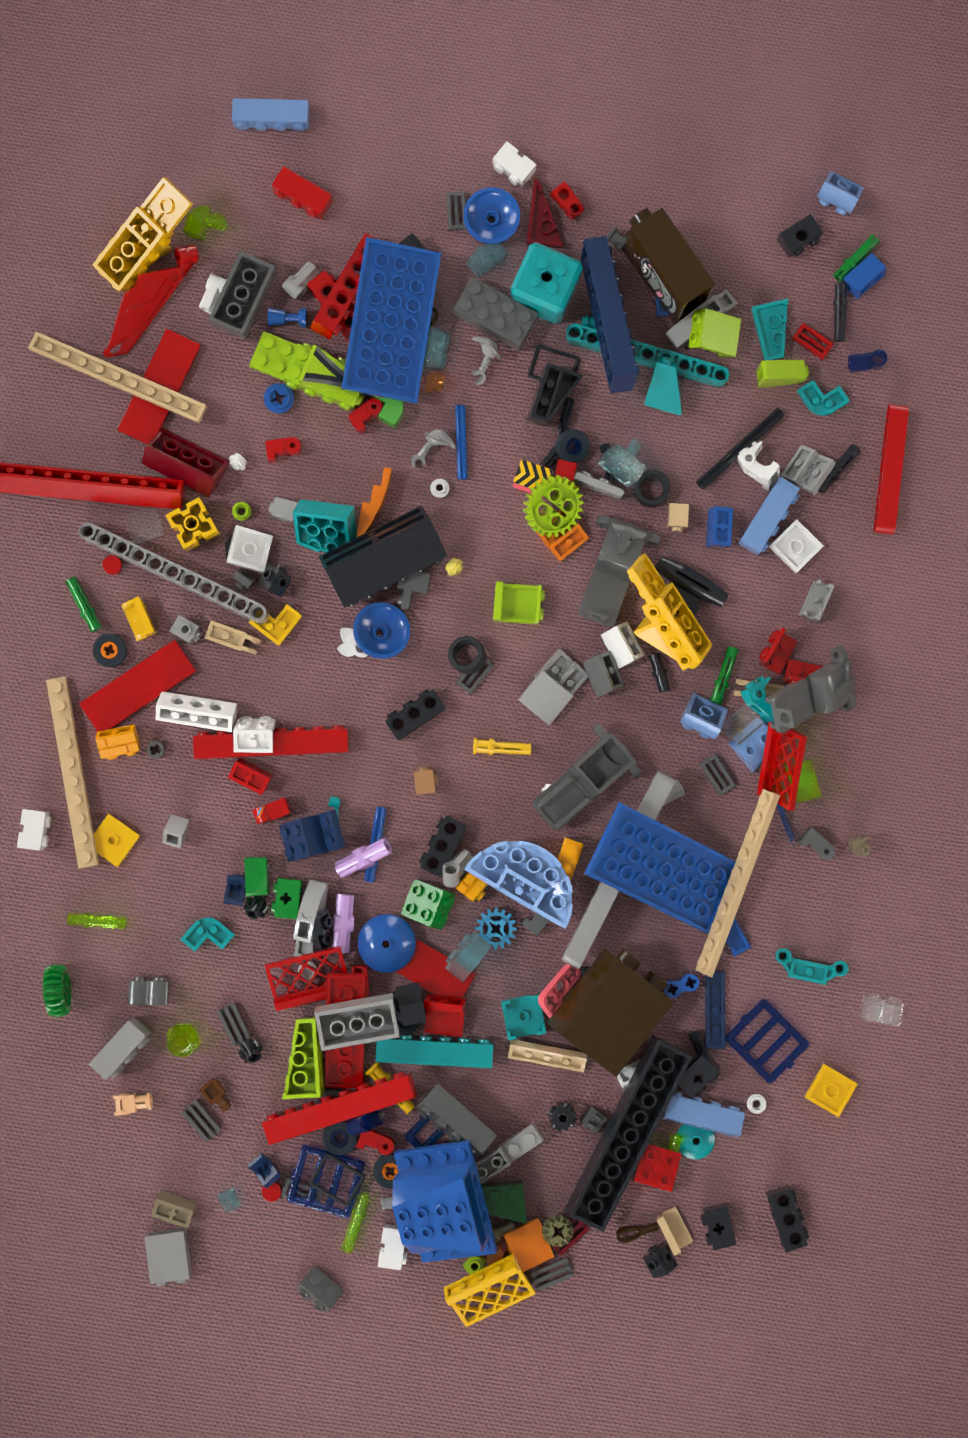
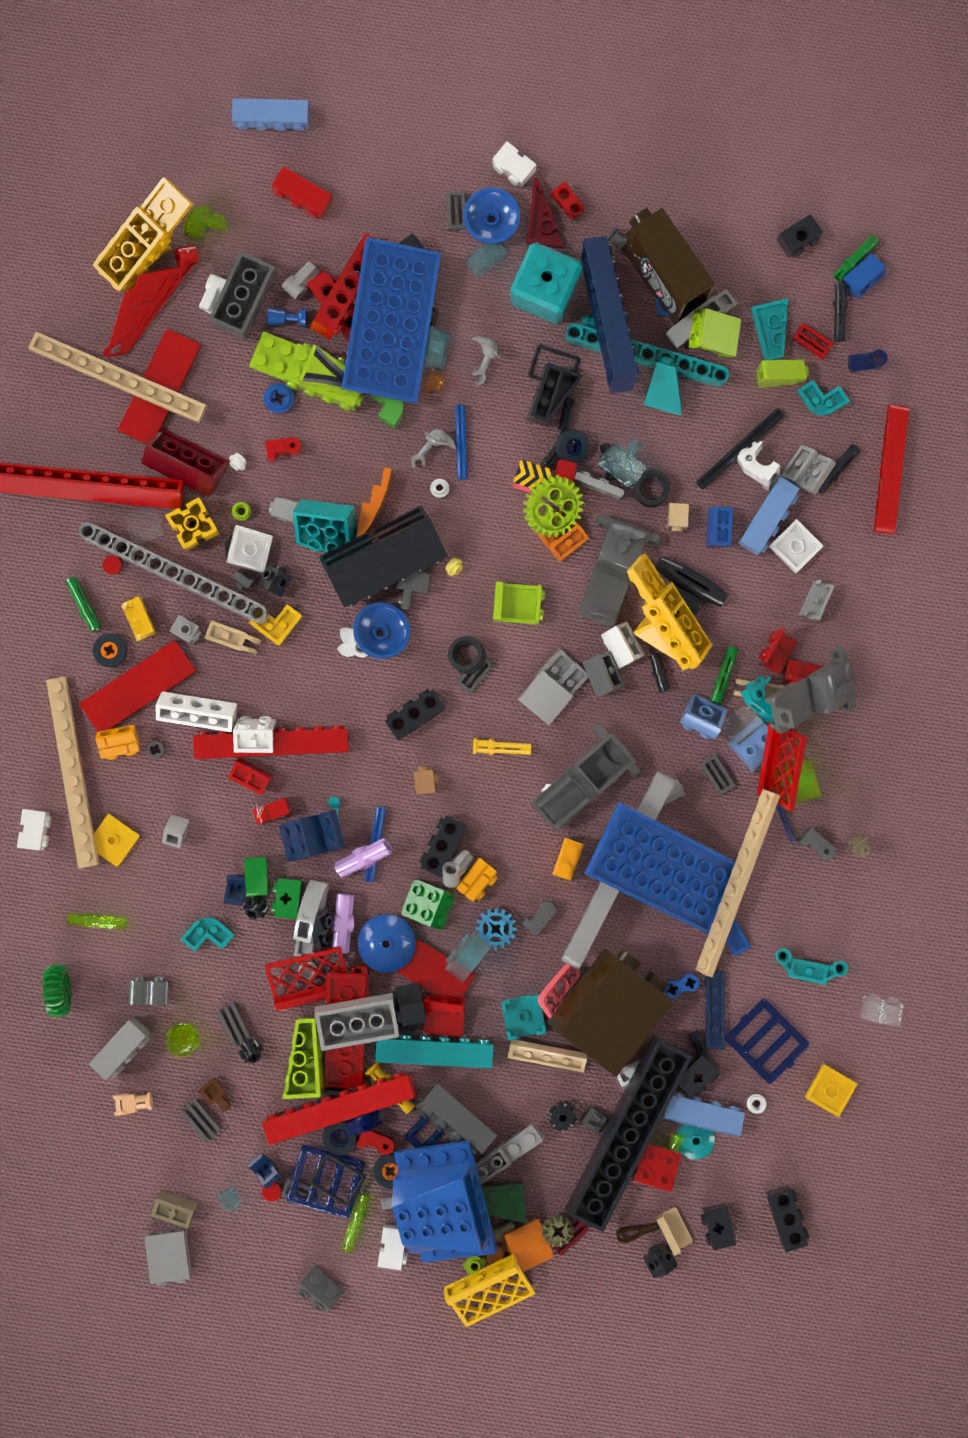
(364, 414): red leg -> none
(495, 314): dark grey brick -> none
(528, 877): light blue brick -> none
(556, 1280): dark grey tile -> none
(840, 193): medium blue brick -> none

